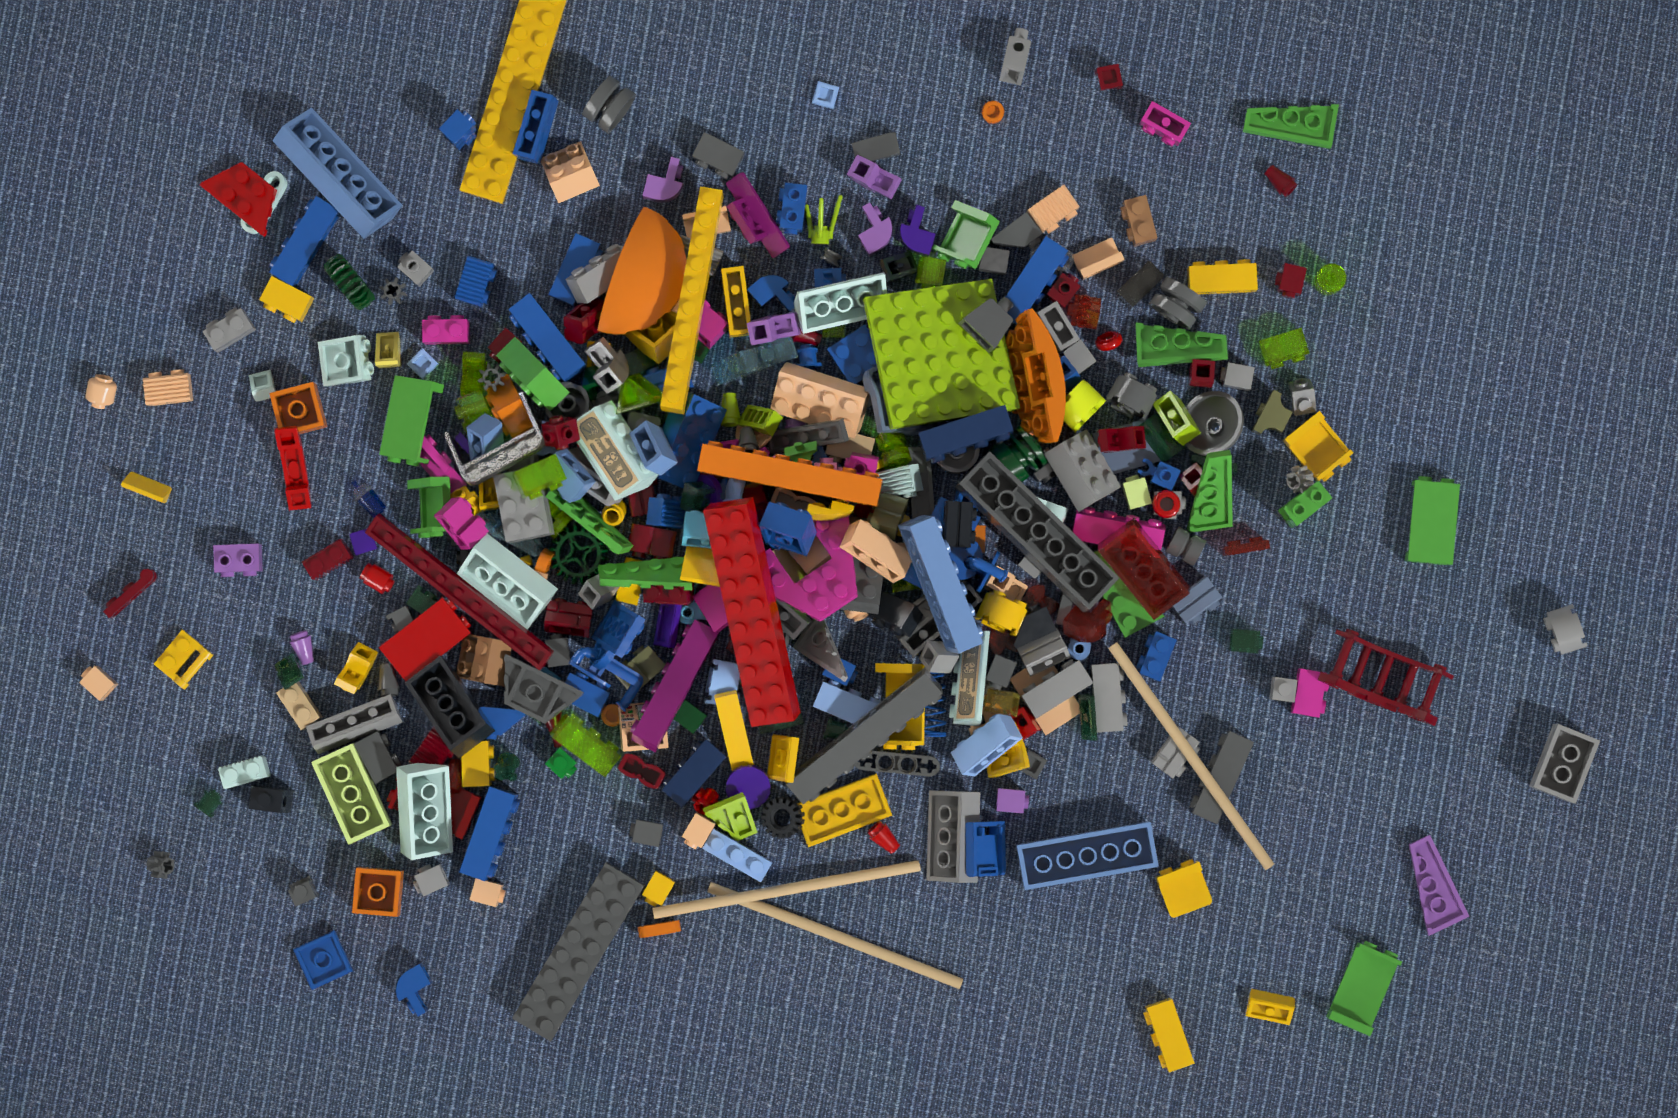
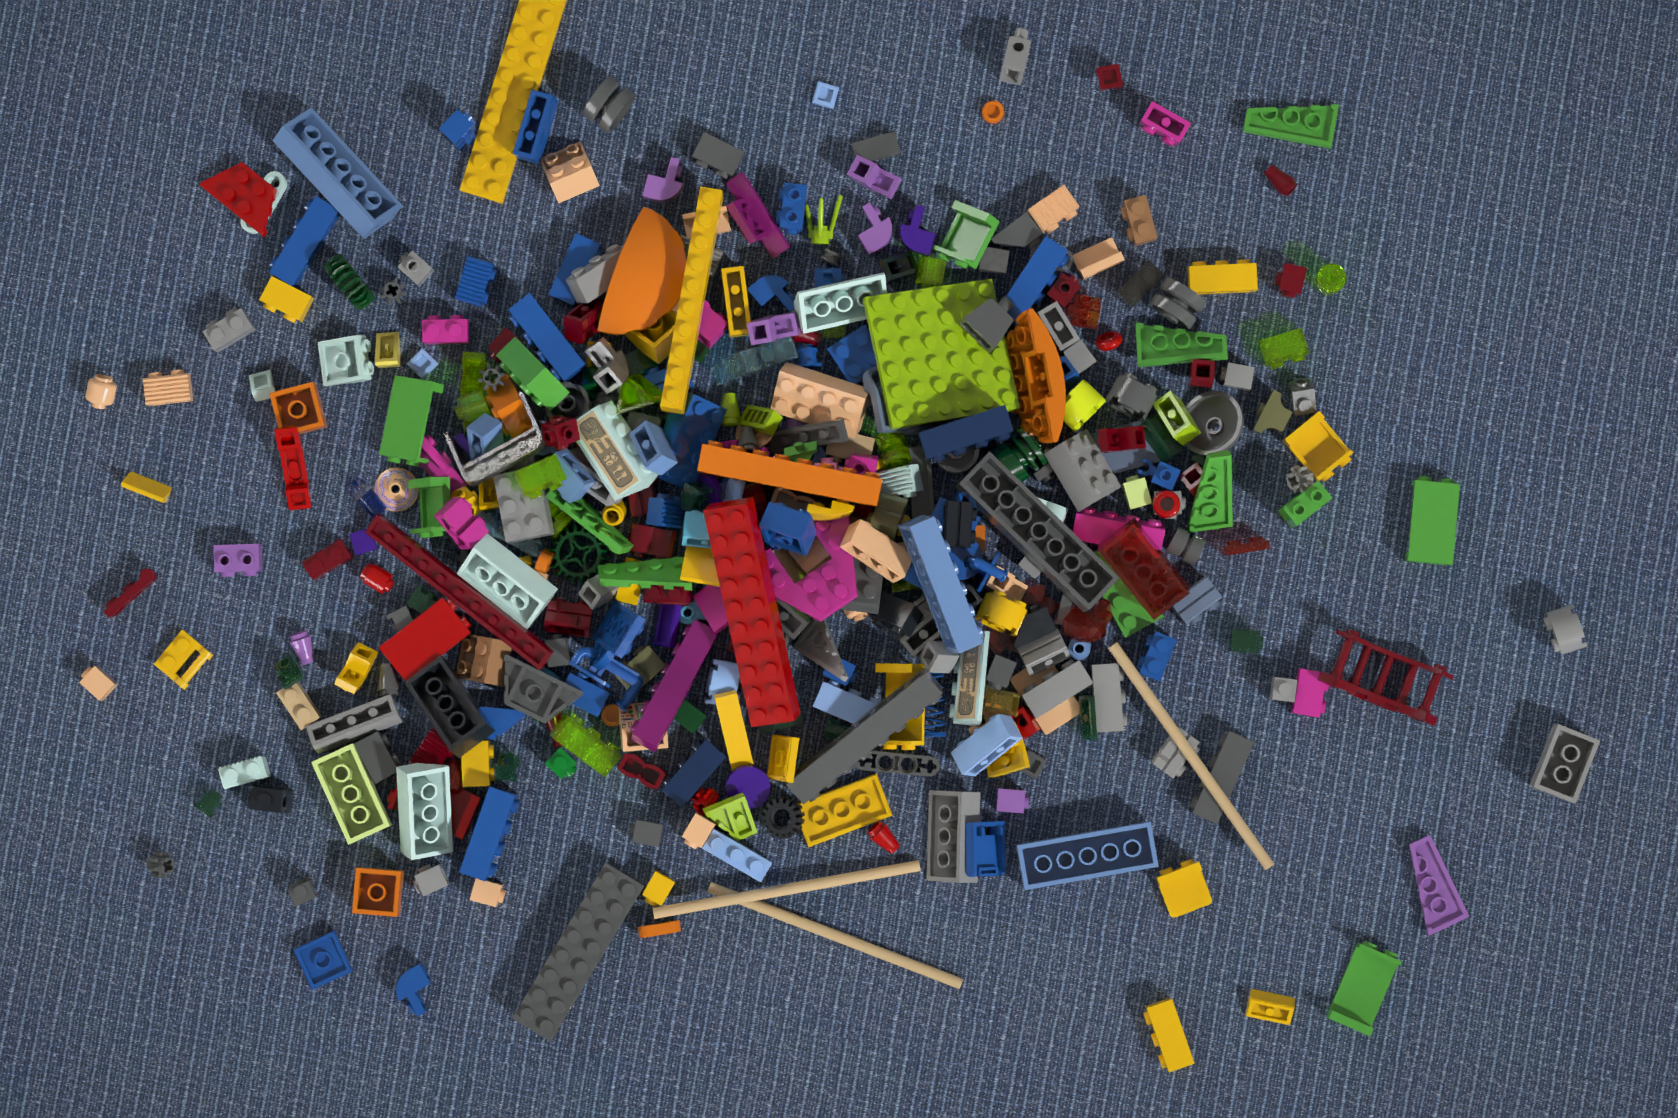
(396, 501): none -> dish

